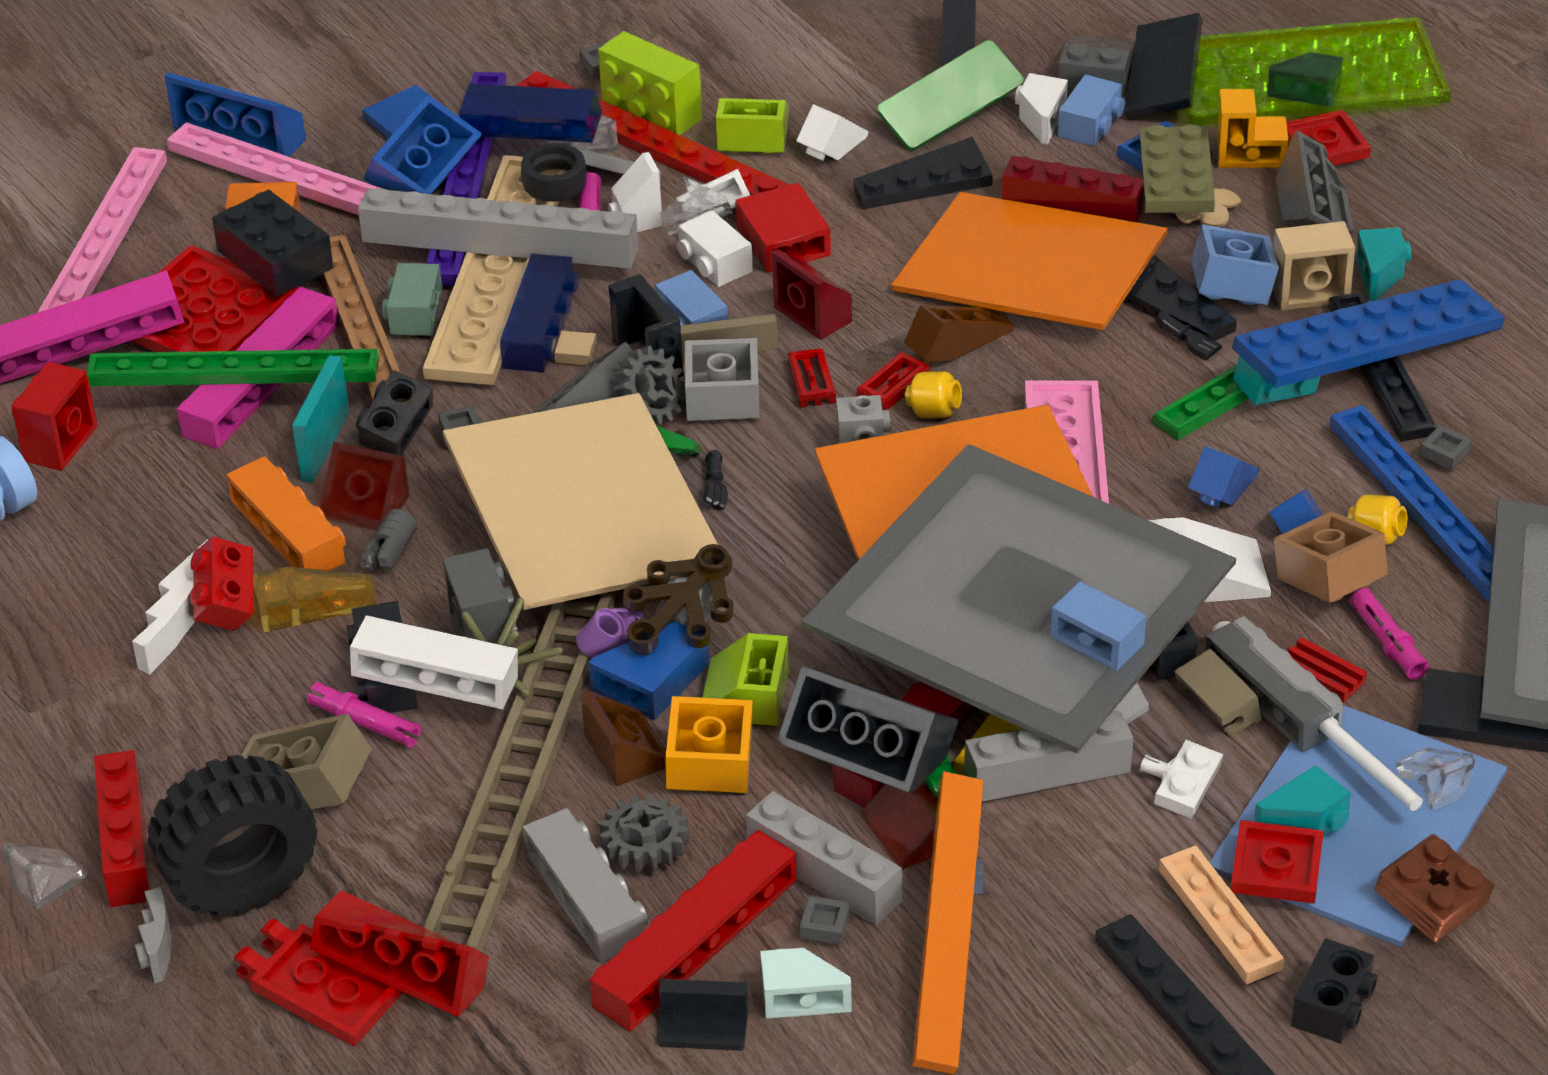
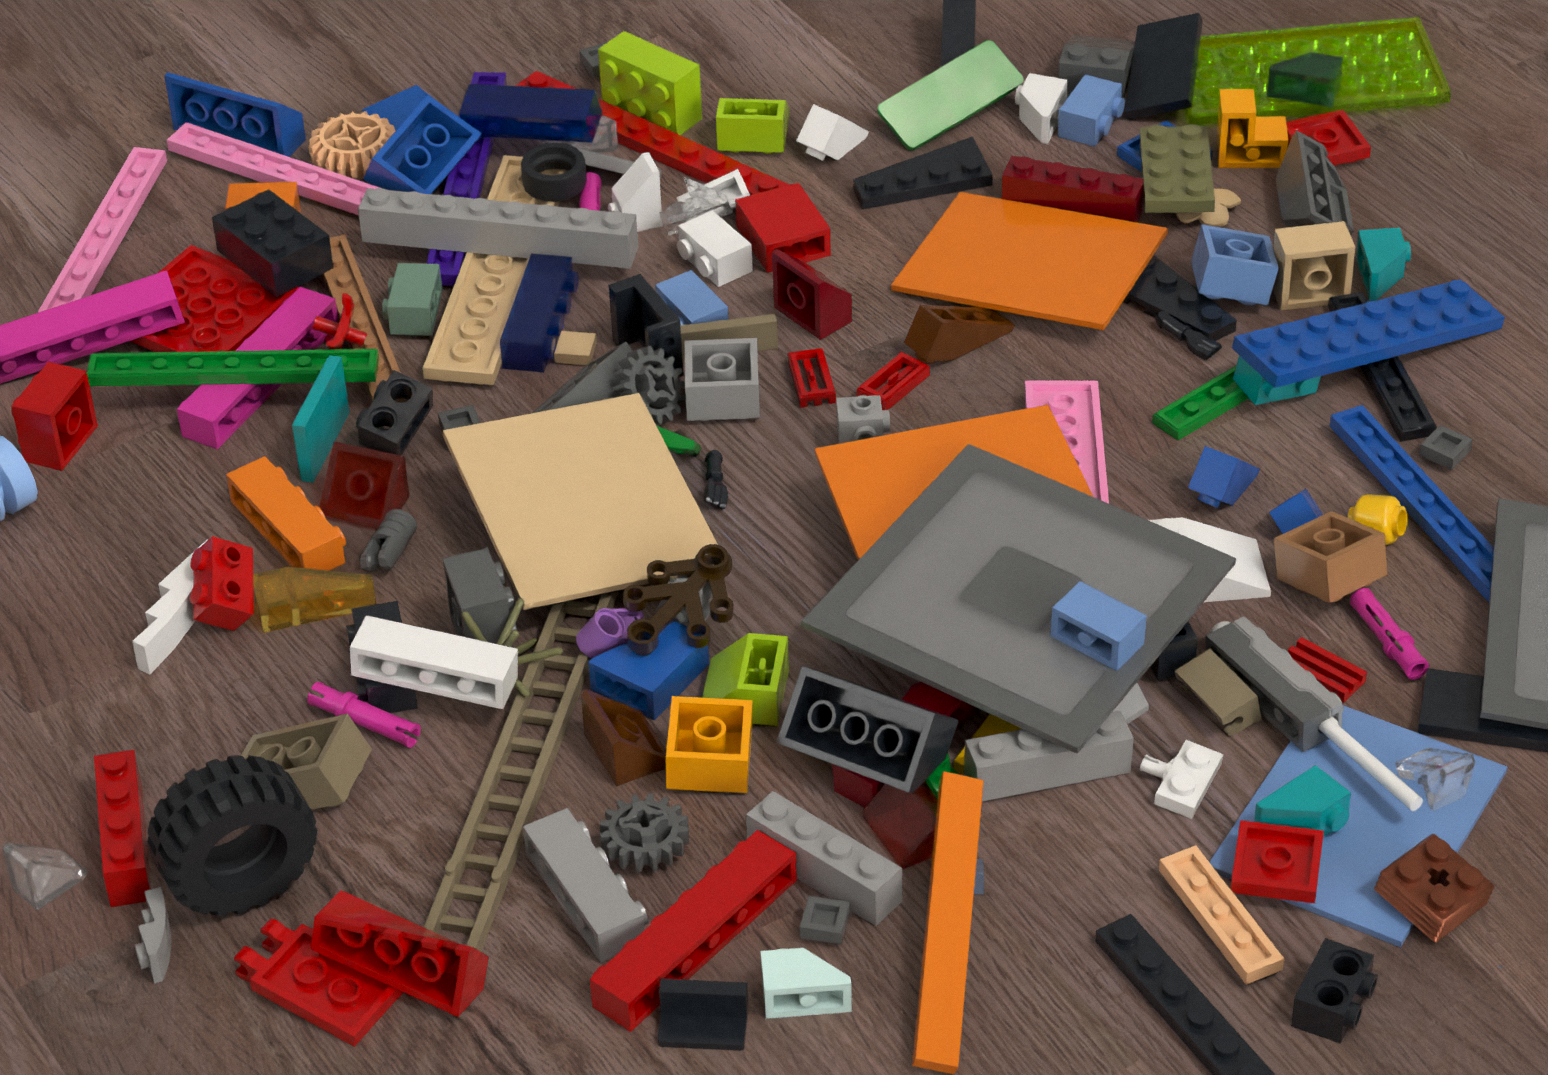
(340, 331): none -> red piece
(349, 143): none -> light nougat gear
(934, 395): yellow head -> none

